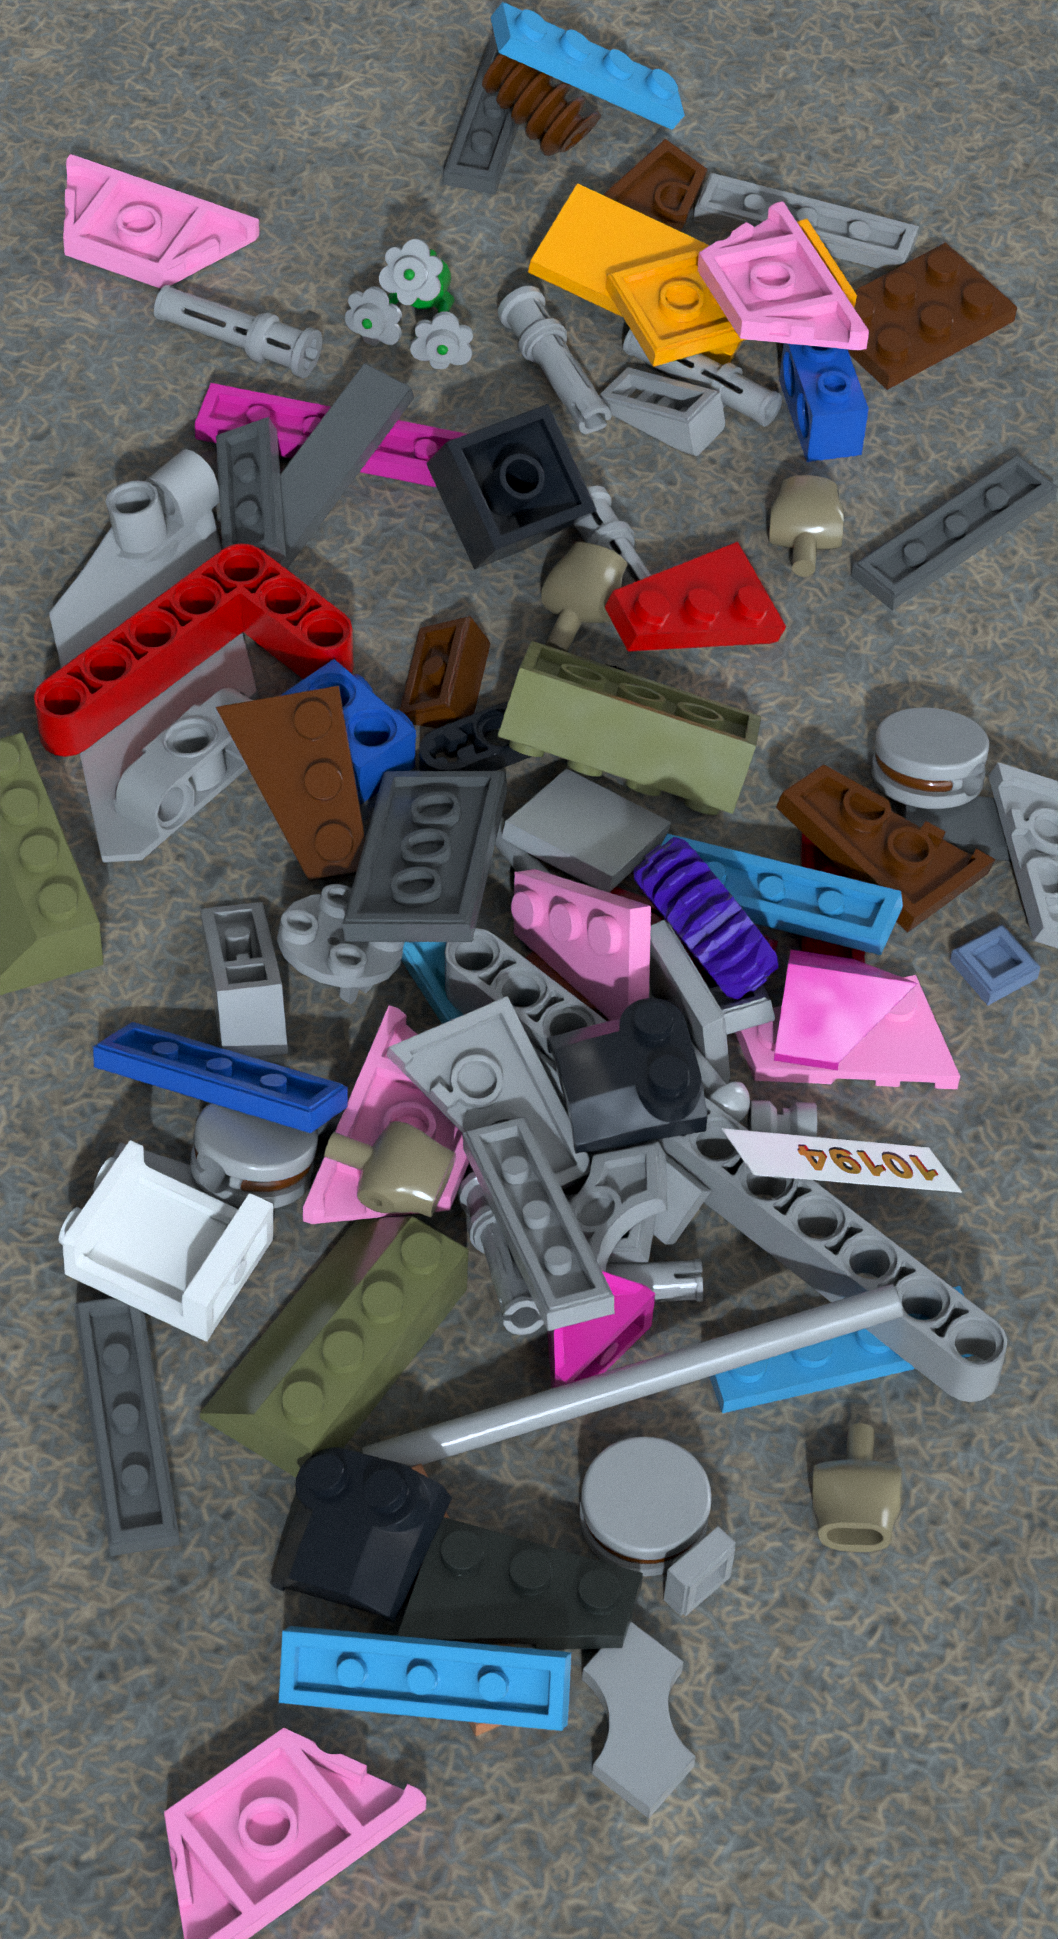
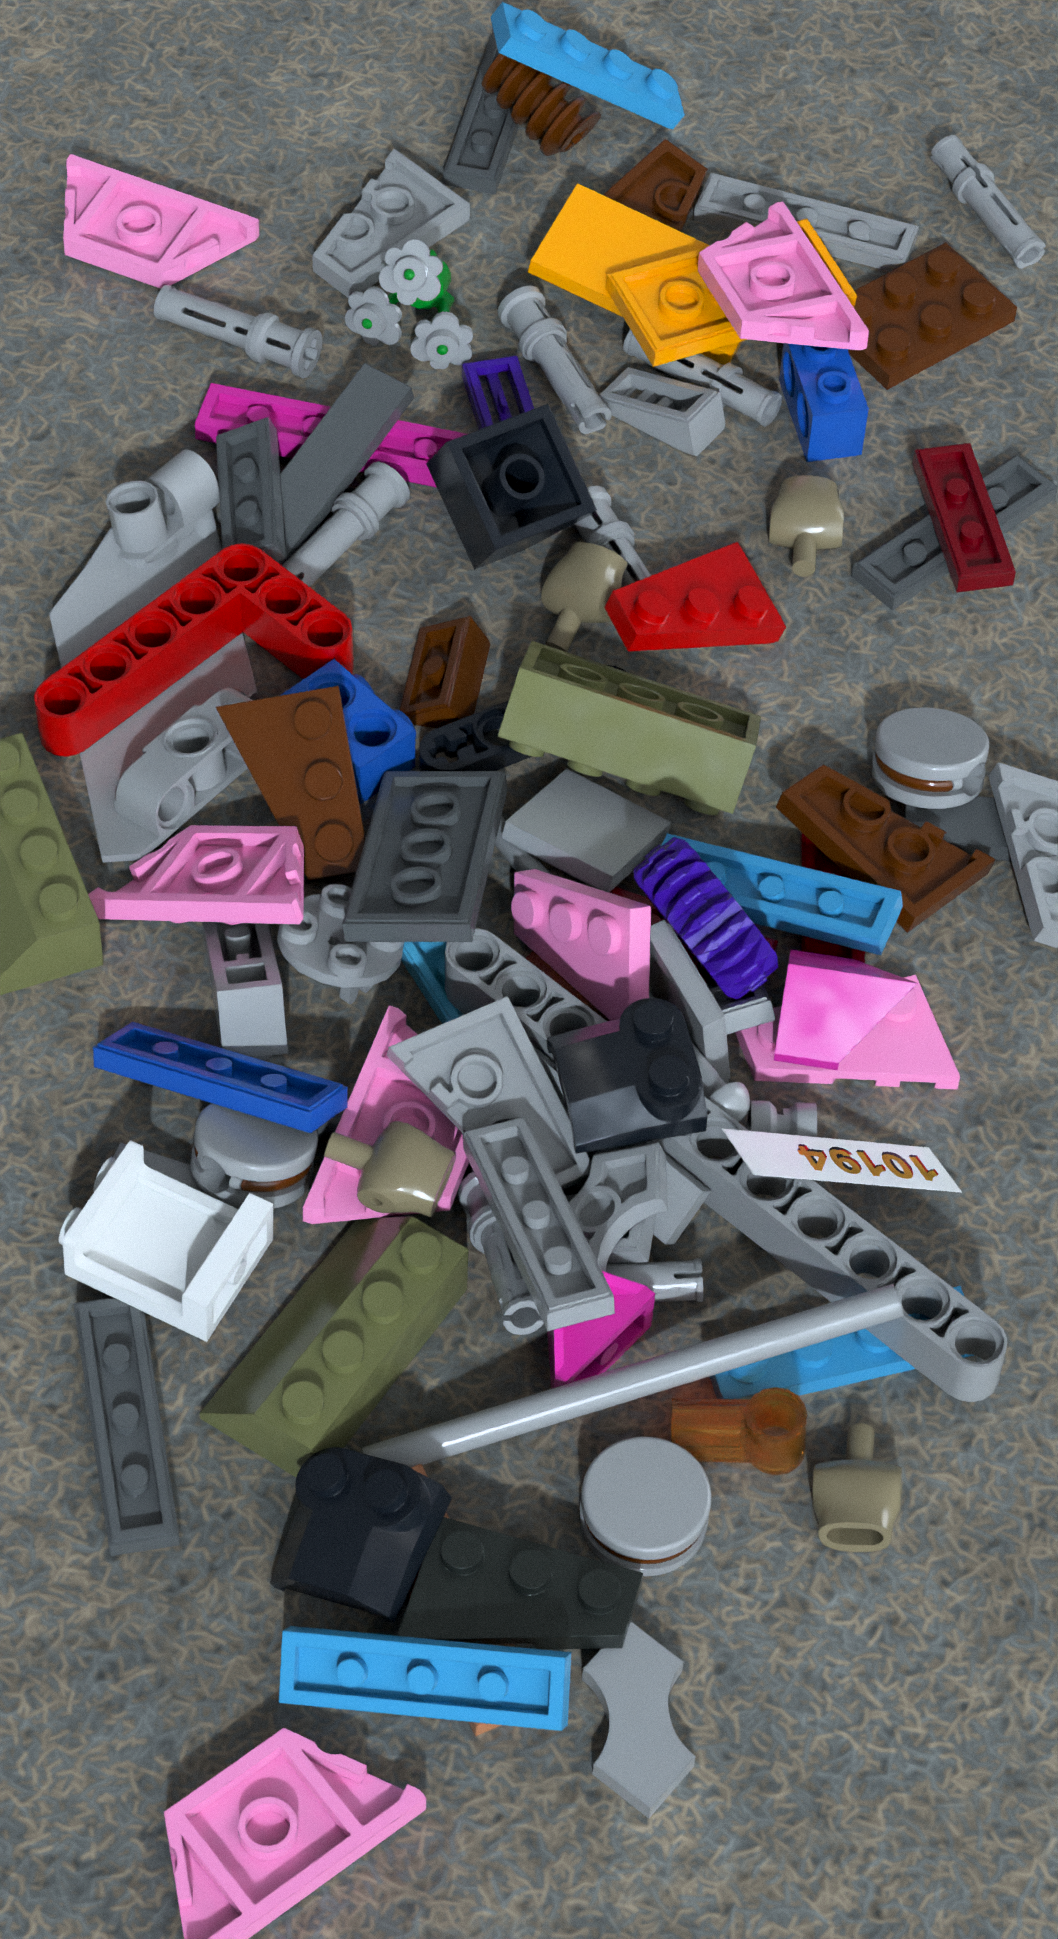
(214, 877): none -> bright pink wing
(353, 518): none -> light grey pin
(392, 210): none -> light grey wing
(490, 370): none -> dark purple tile
(700, 1572): light grey tile -> none
(733, 1429): none -> clear orange piece
(963, 517): none -> dark red tile
(975, 185): none -> light grey pin
(995, 964): sand blue tile -> none

